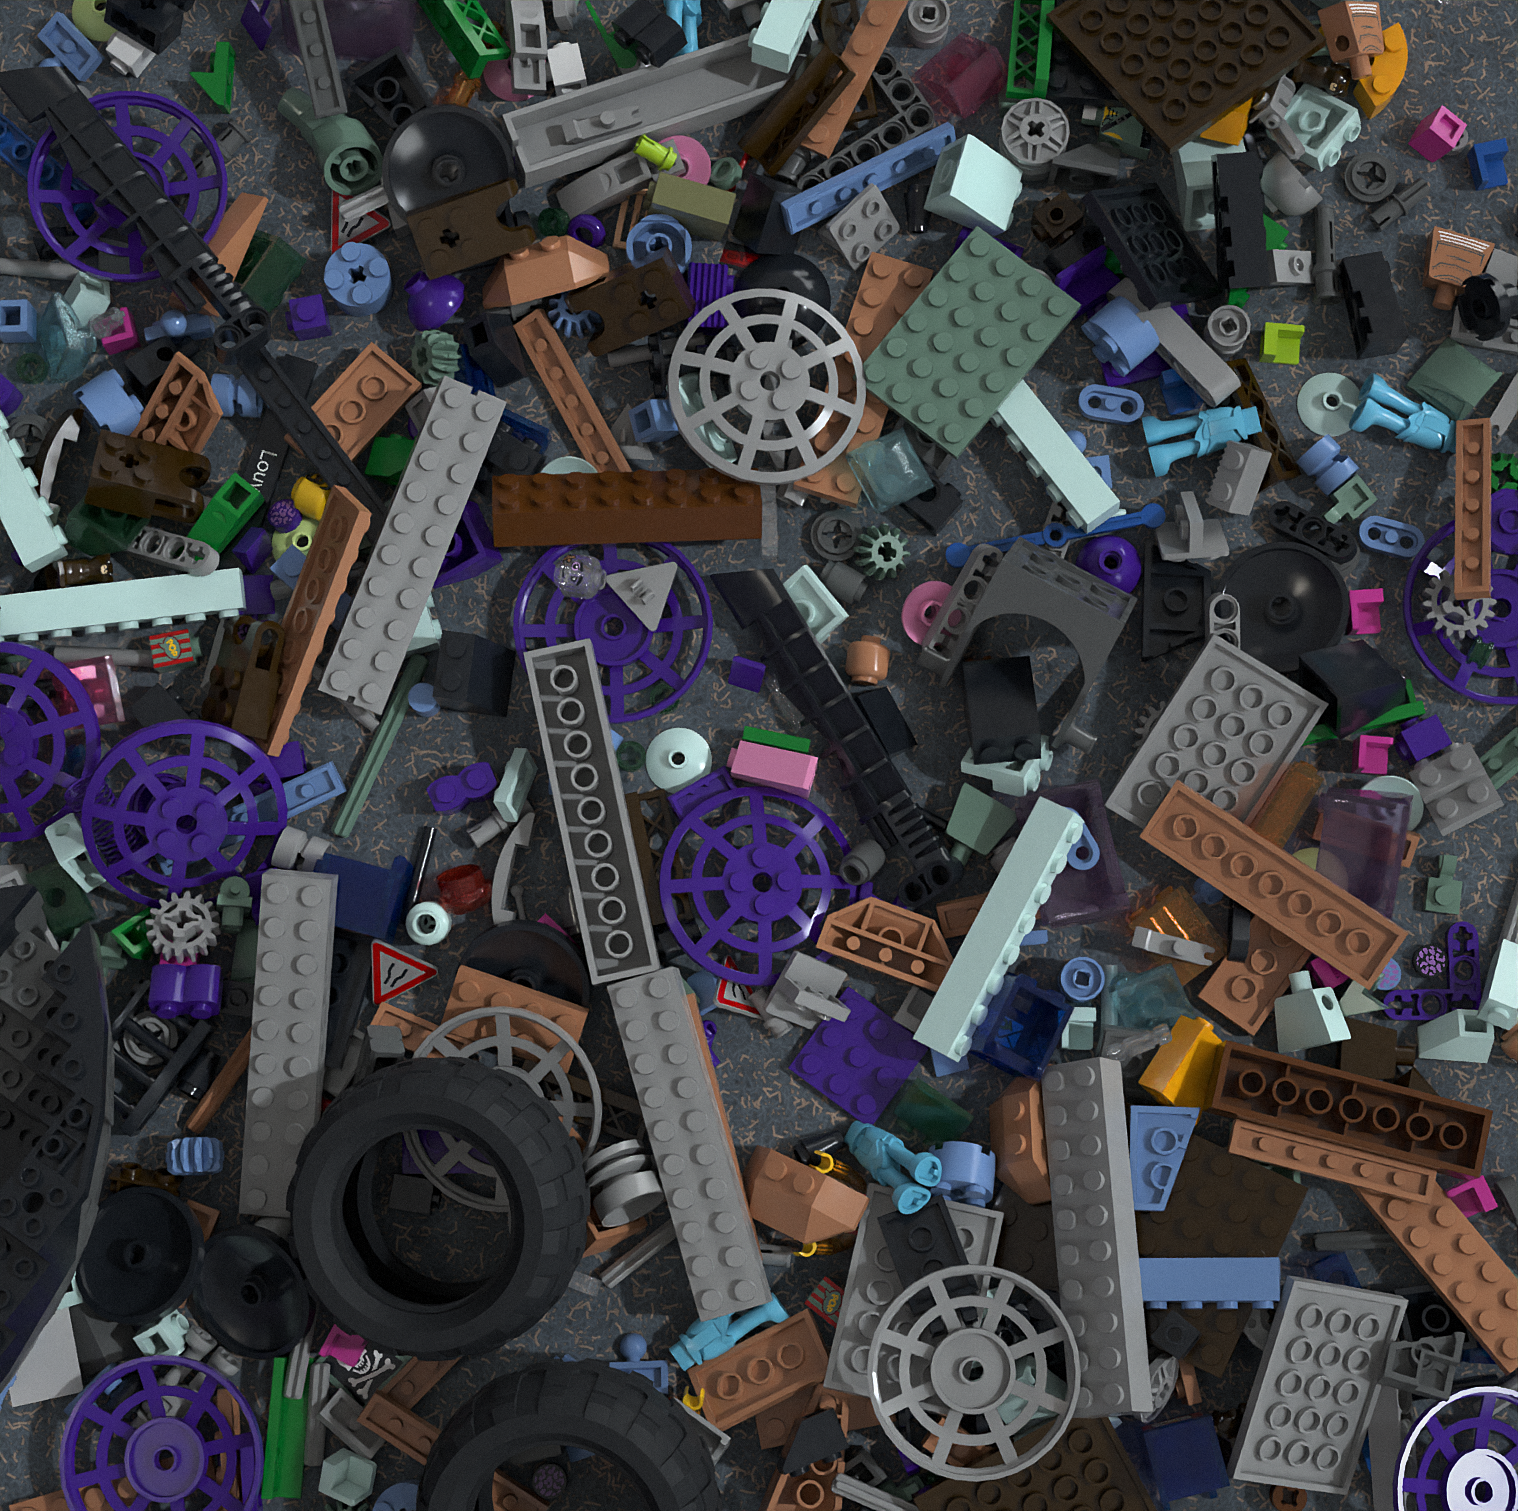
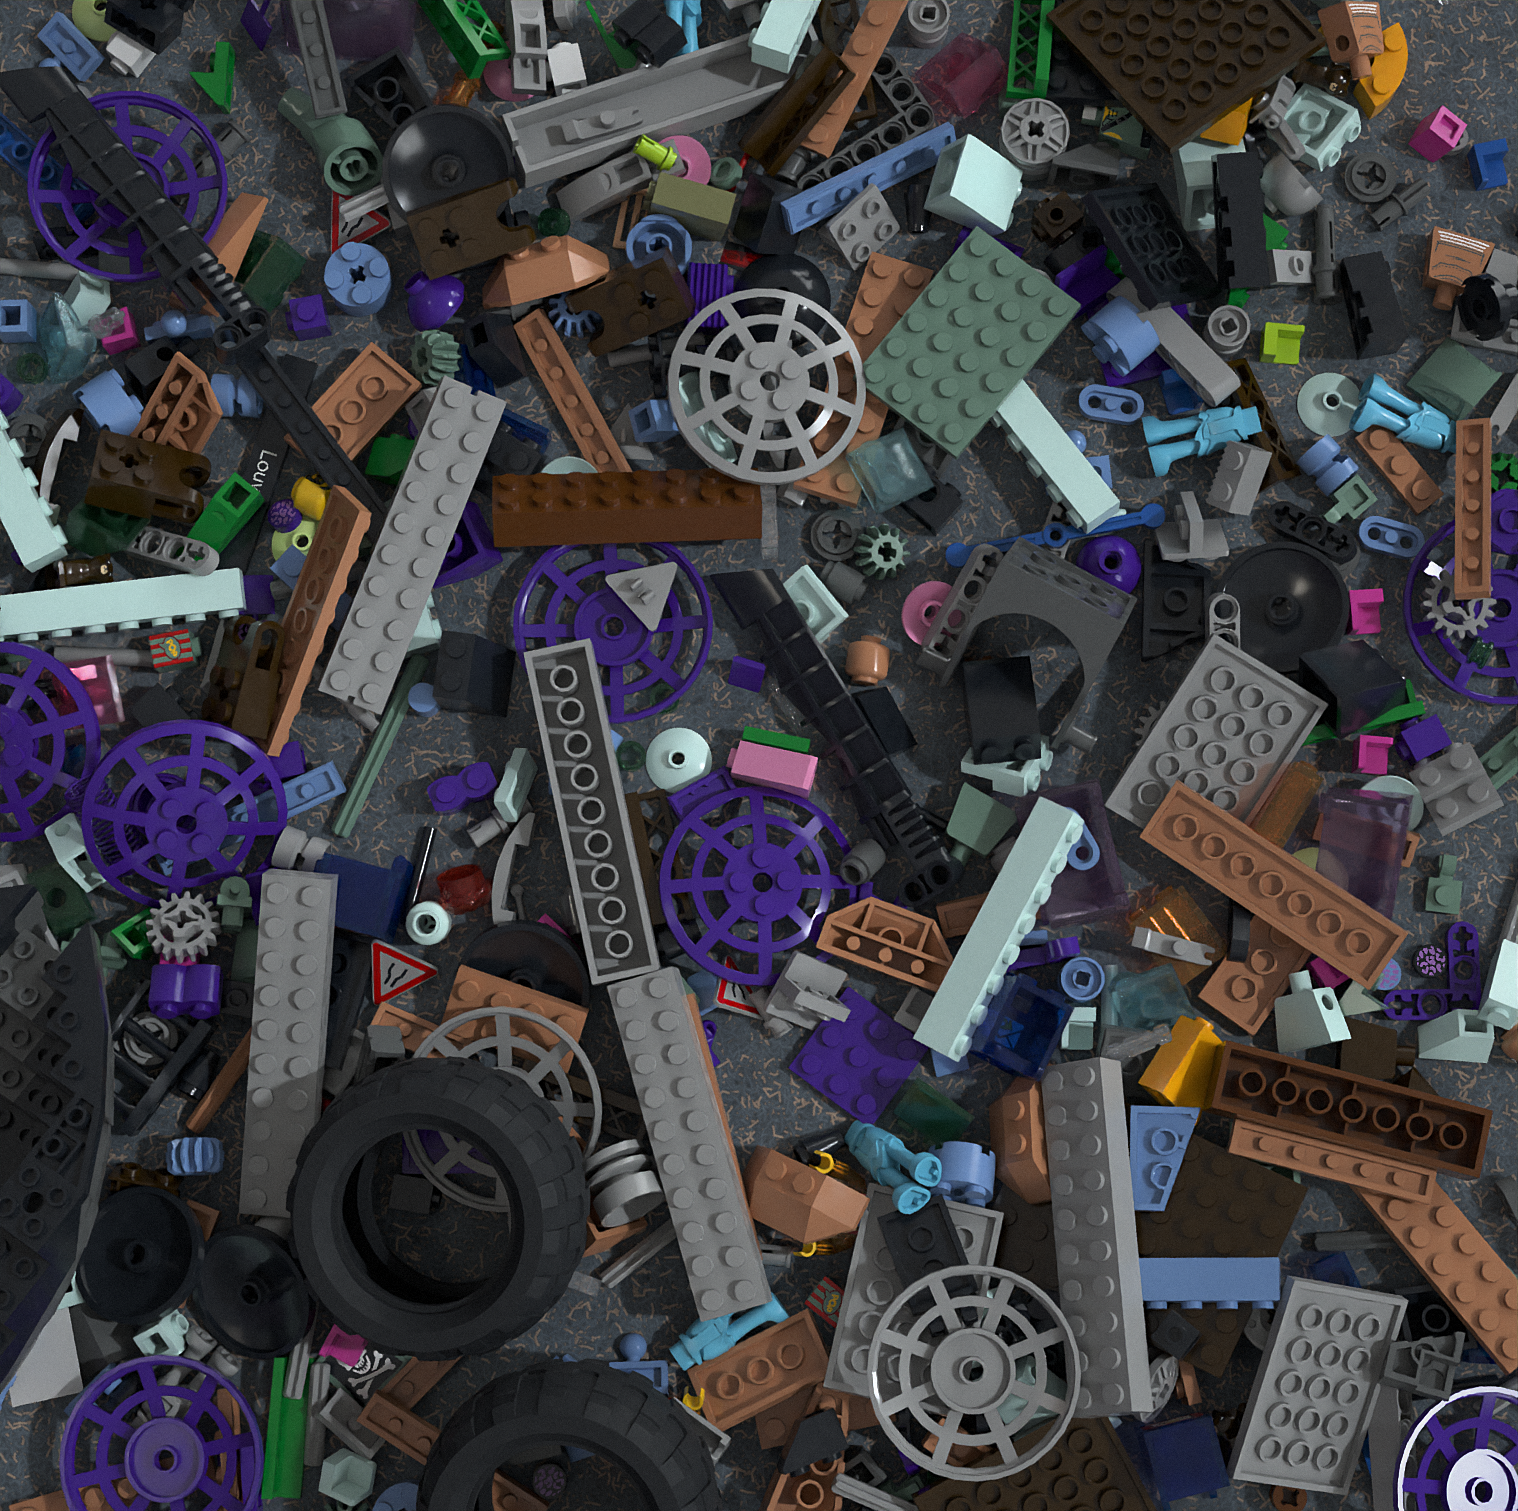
(253, 548): dark purple slope -> none
(579, 576): clear head -> none
(592, 224): dark purple piece -> none
(1051, 952): none -> dark purple beam
(1206, 893): medium blue plate -> none
(1399, 468): none -> nougat plate
(1472, 1196): dark pink panel -> none

